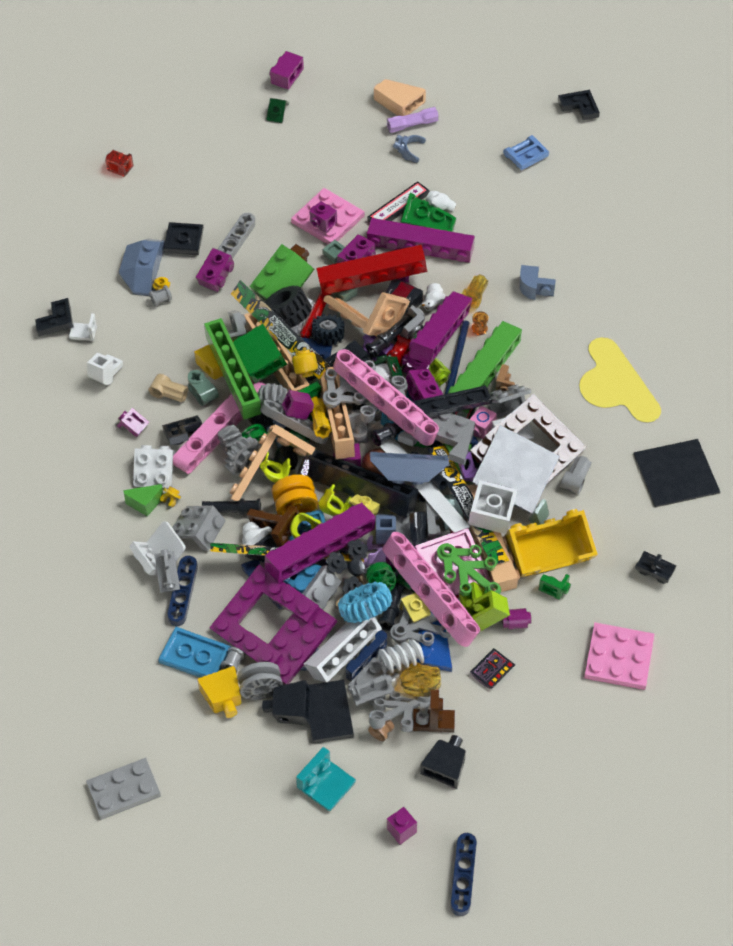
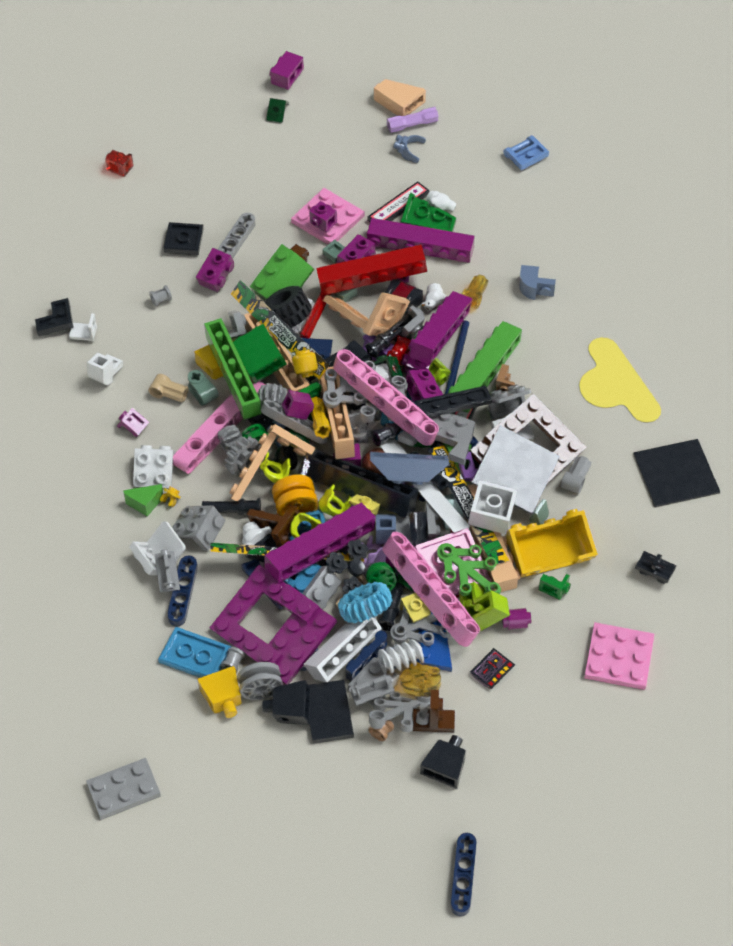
(141, 265): sand blue wedge -> none
(160, 282): yellow plate -> none
(177, 431): black plate -> none
(324, 780): teal bracket -> none
(328, 329): black wheel -> none
(401, 825): magenta brick -> none
(480, 322): clear orange bush -> none
(483, 421): bright pink brick -> none
(580, 100): black plate -> none

